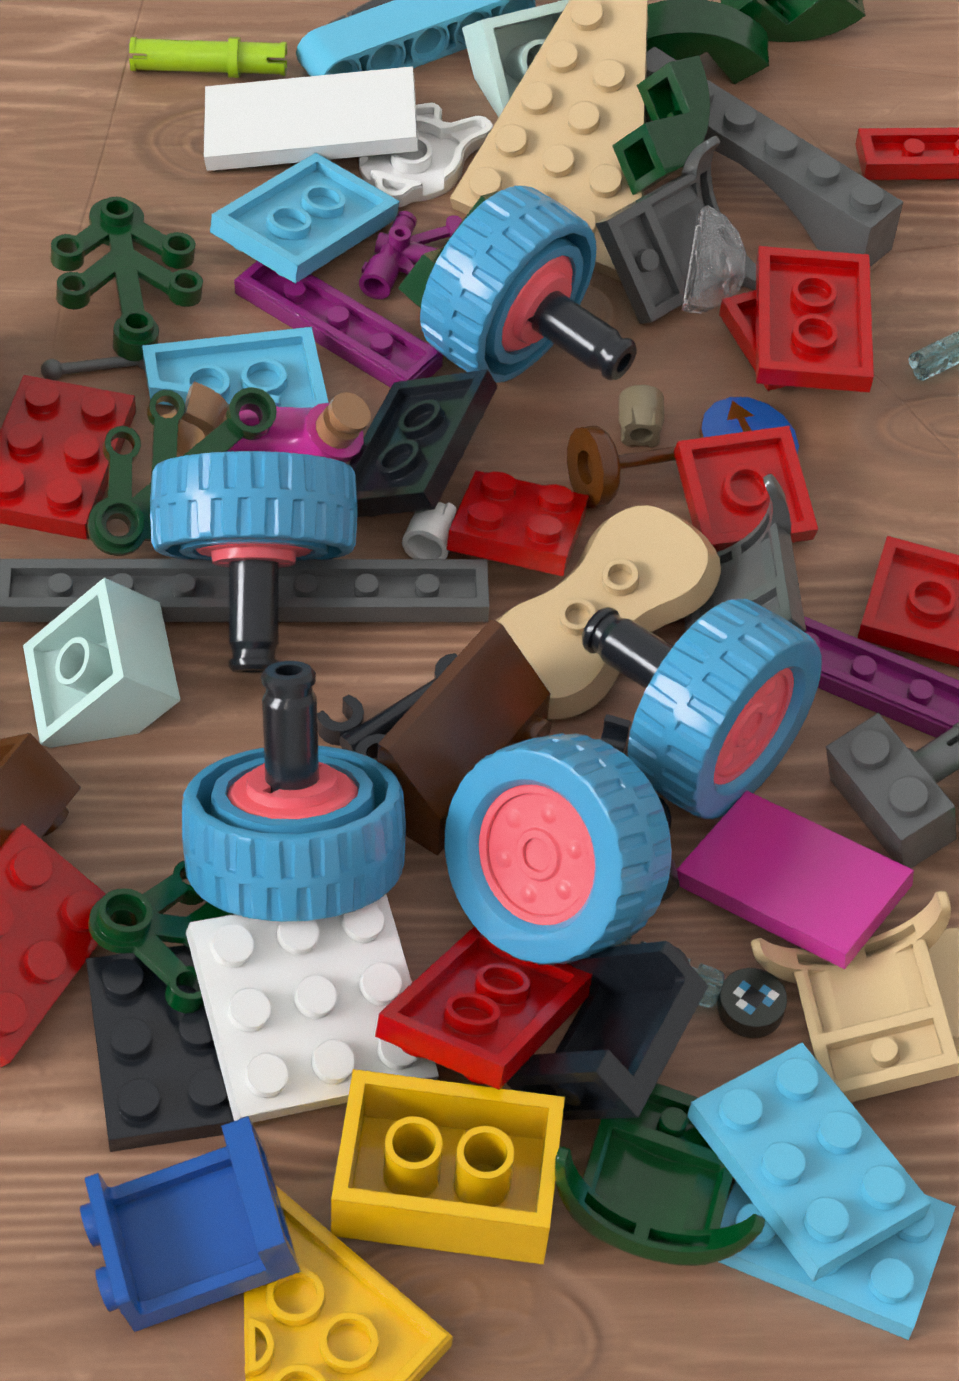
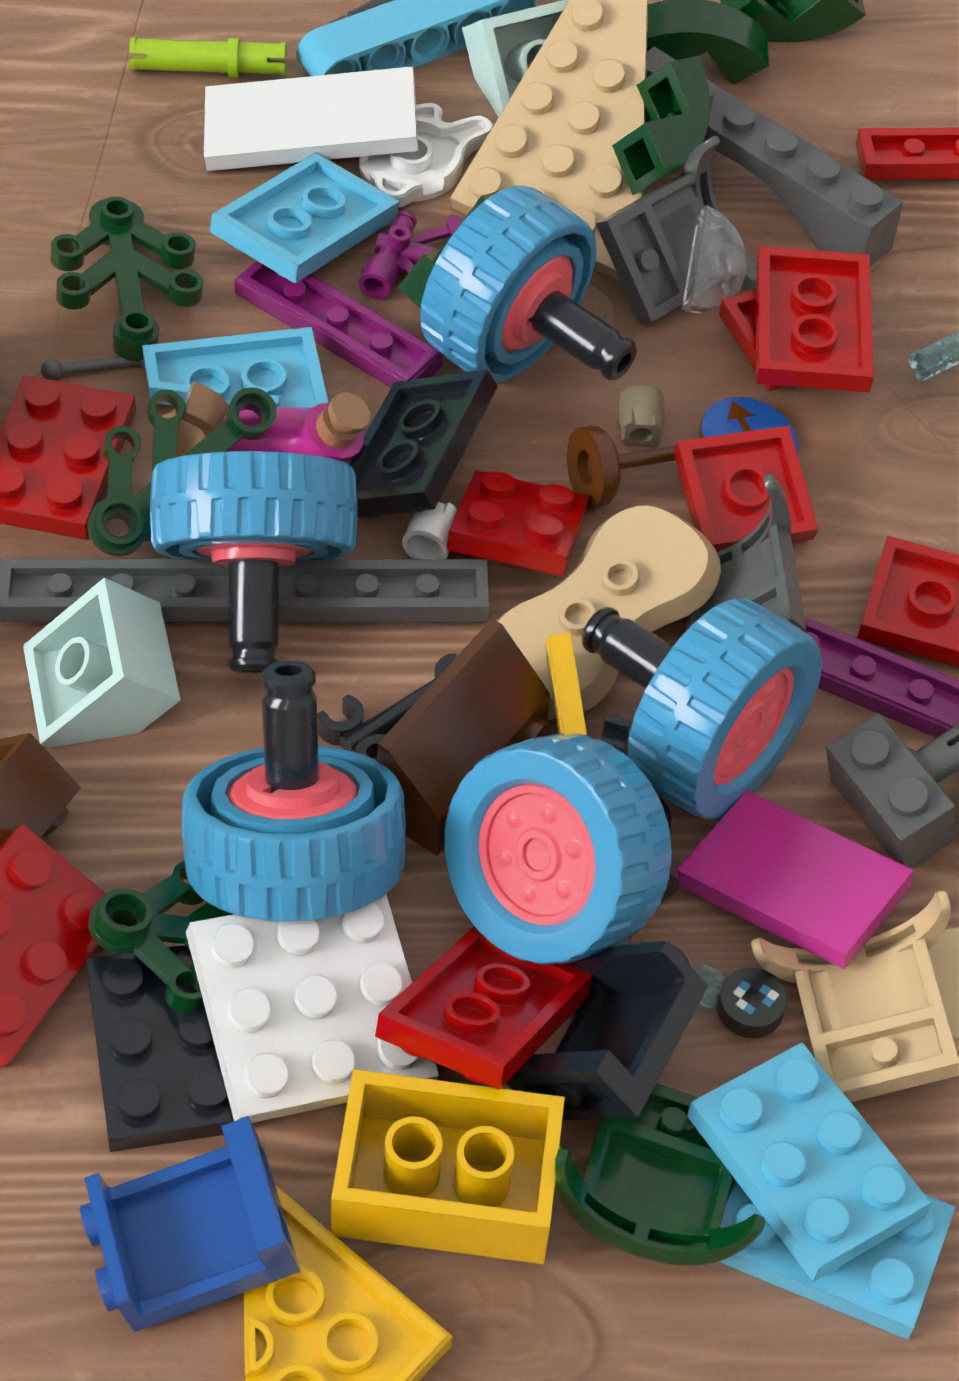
(565, 684): none -> yellow tile

